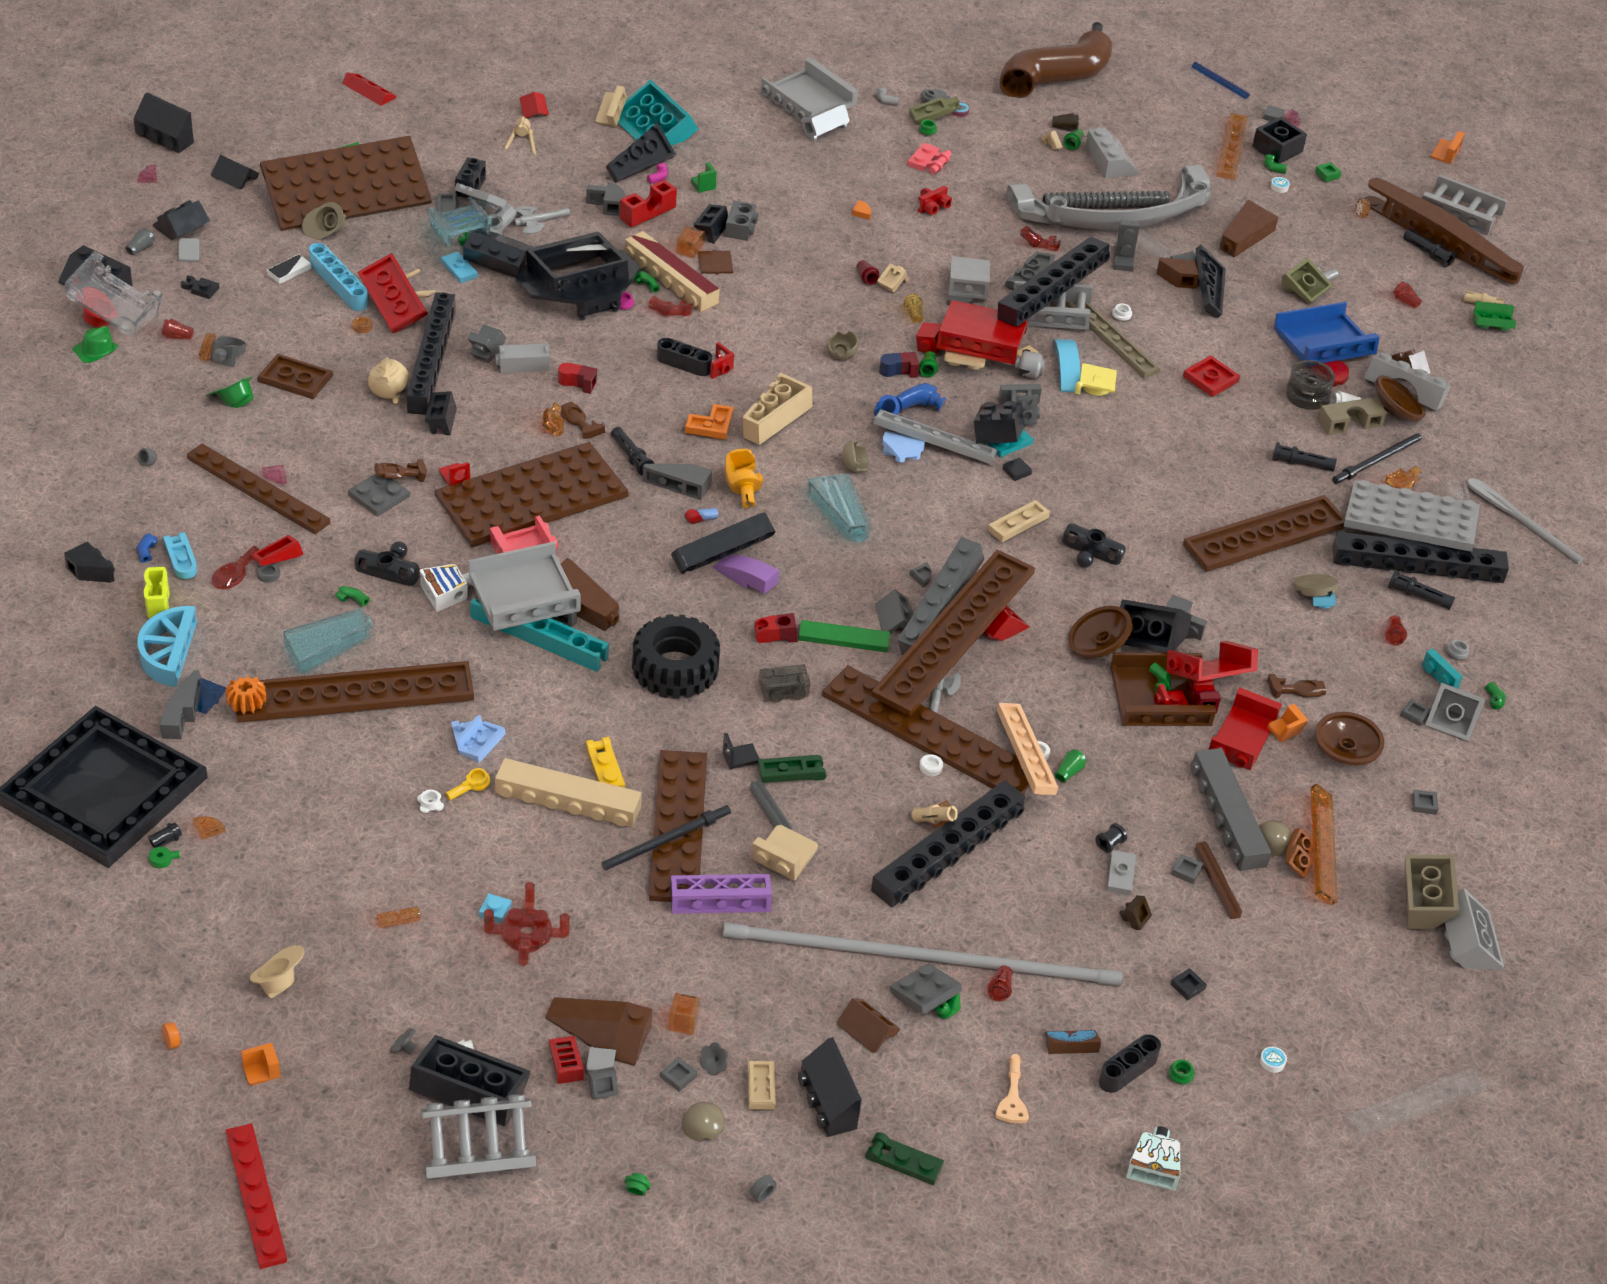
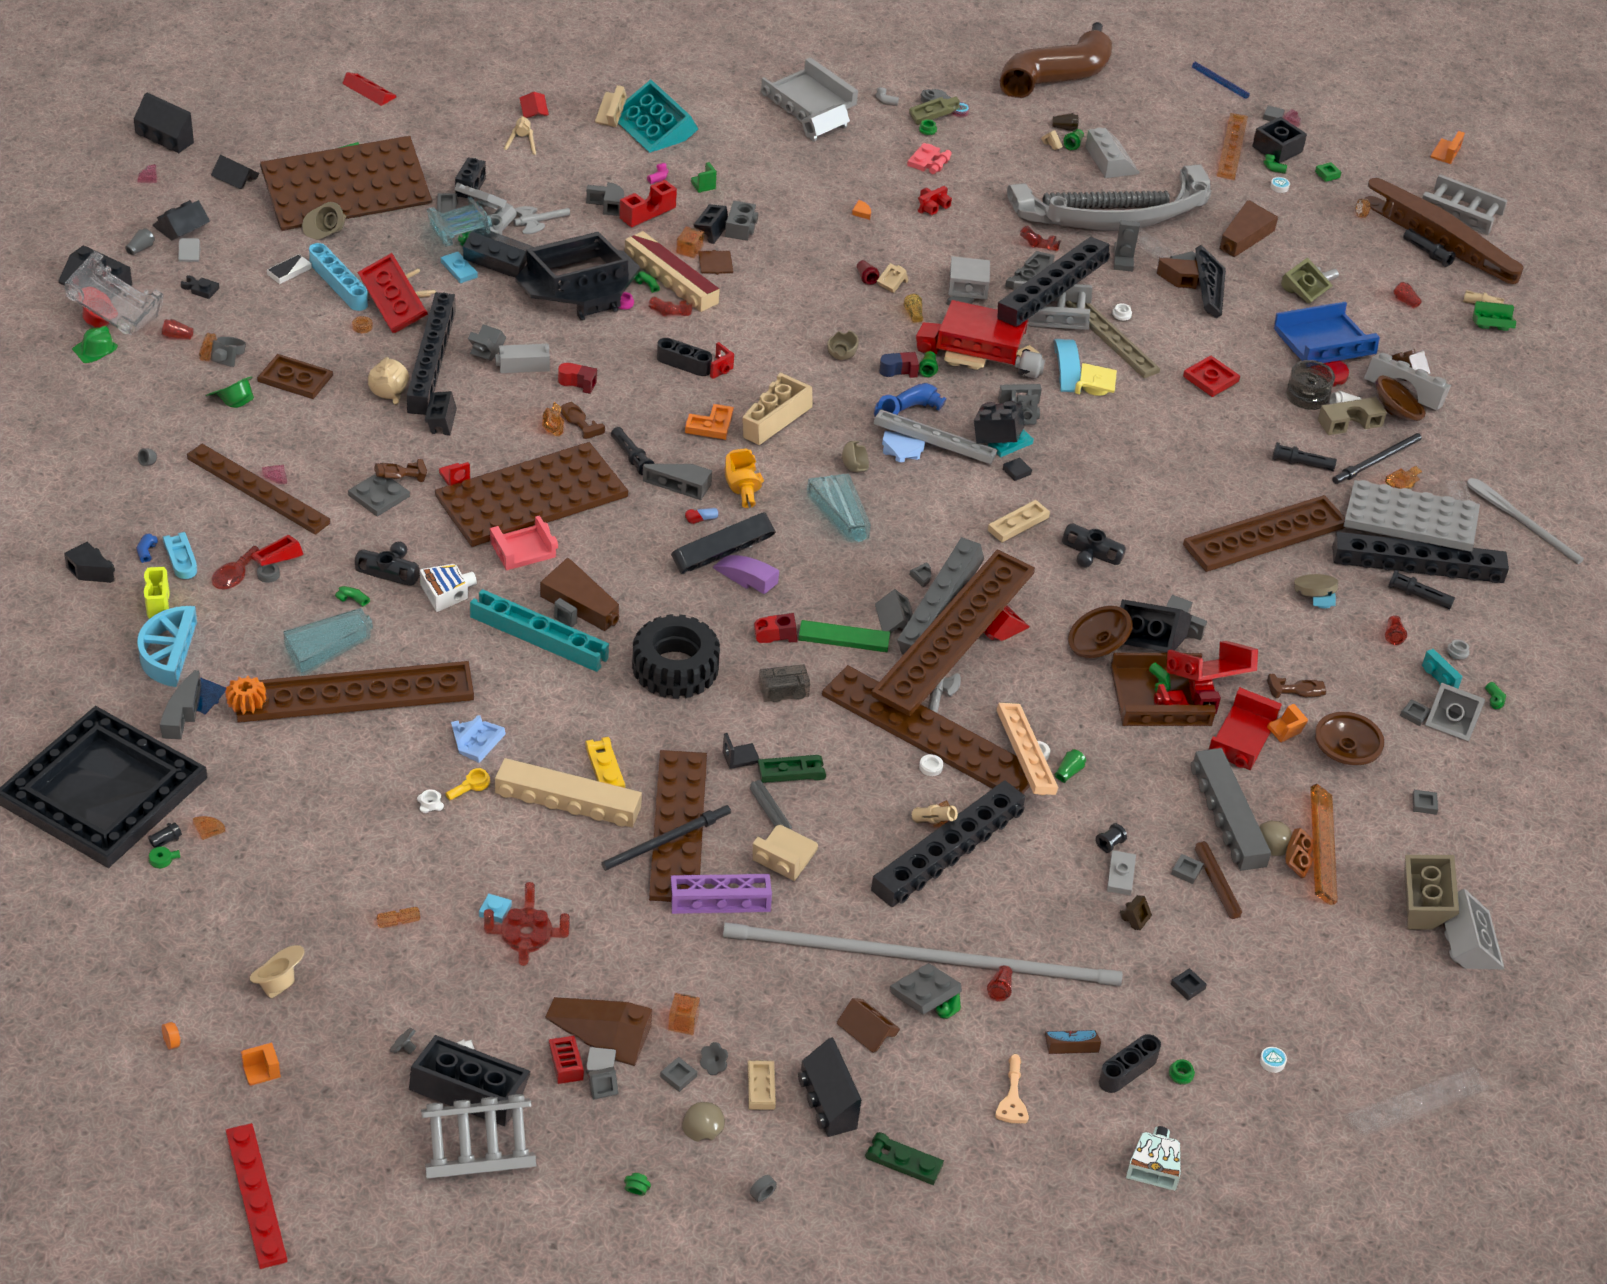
(523, 586): light grey panel -> none
(588, 247): white sticker -> none
(642, 154): black wing -> none

